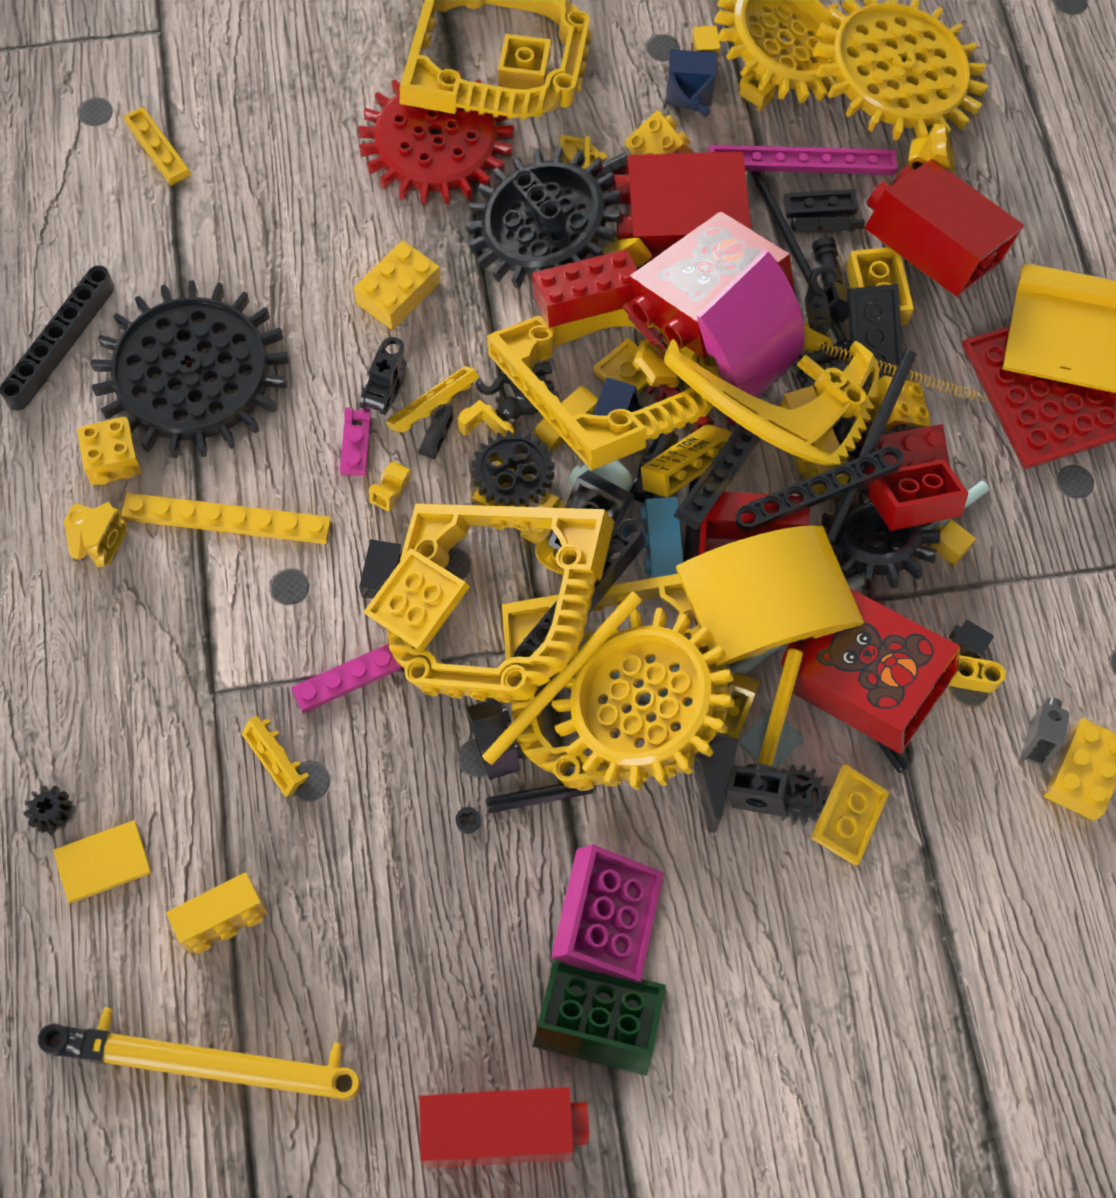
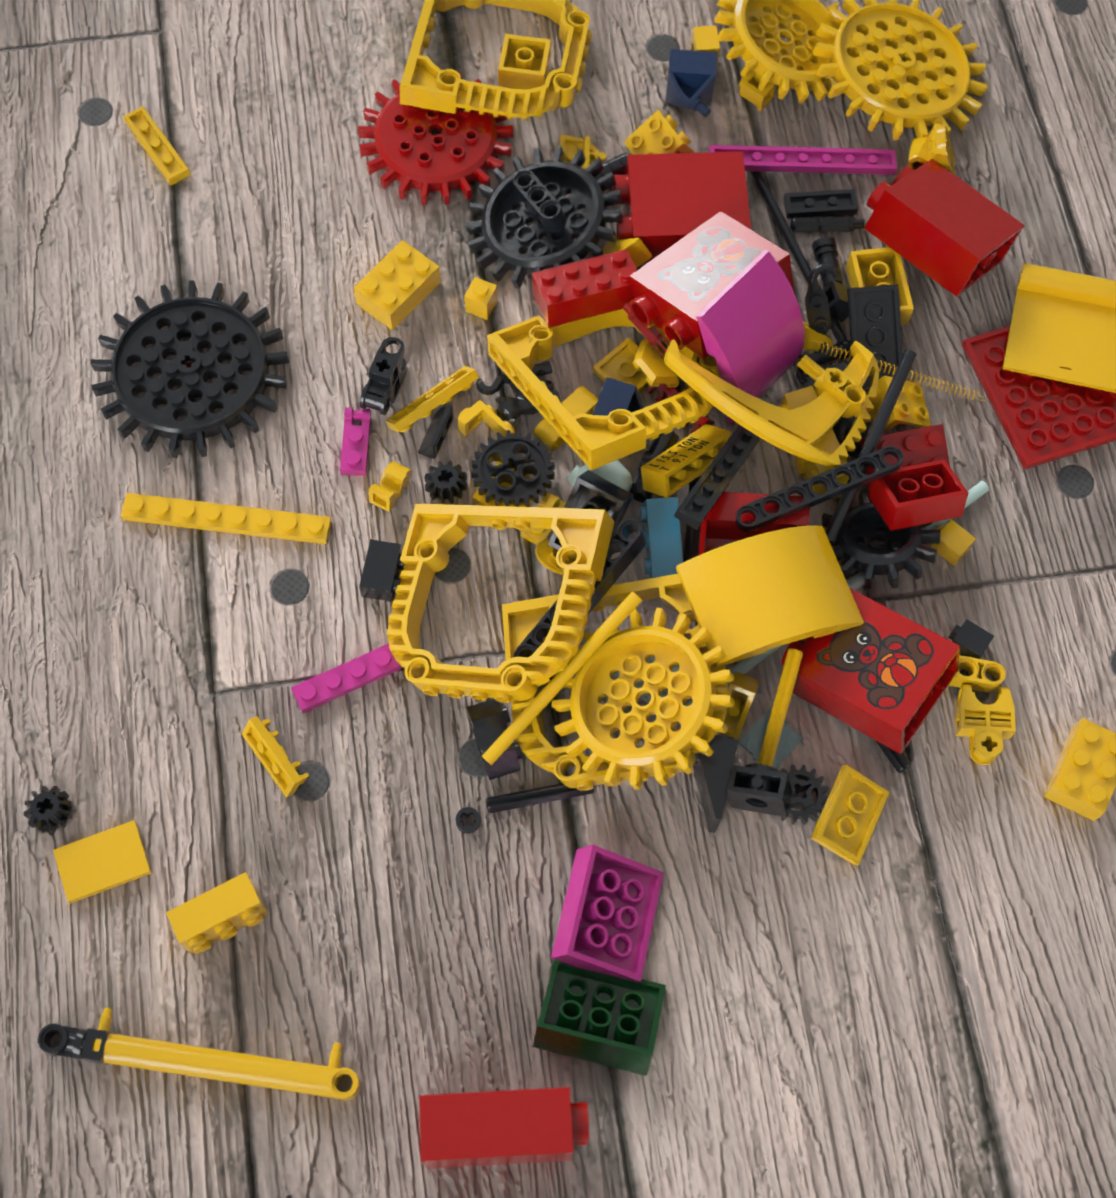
(53, 347): black beam -> none
(94, 532): yellow piece -> none
(108, 451): yellow bracket -> none
(416, 599): yellow plate -> none
(436, 486): none -> black gear
(481, 298): none -> yellow brick
(984, 723): none -> yellow piece
(1047, 724): dark grey torso -> none

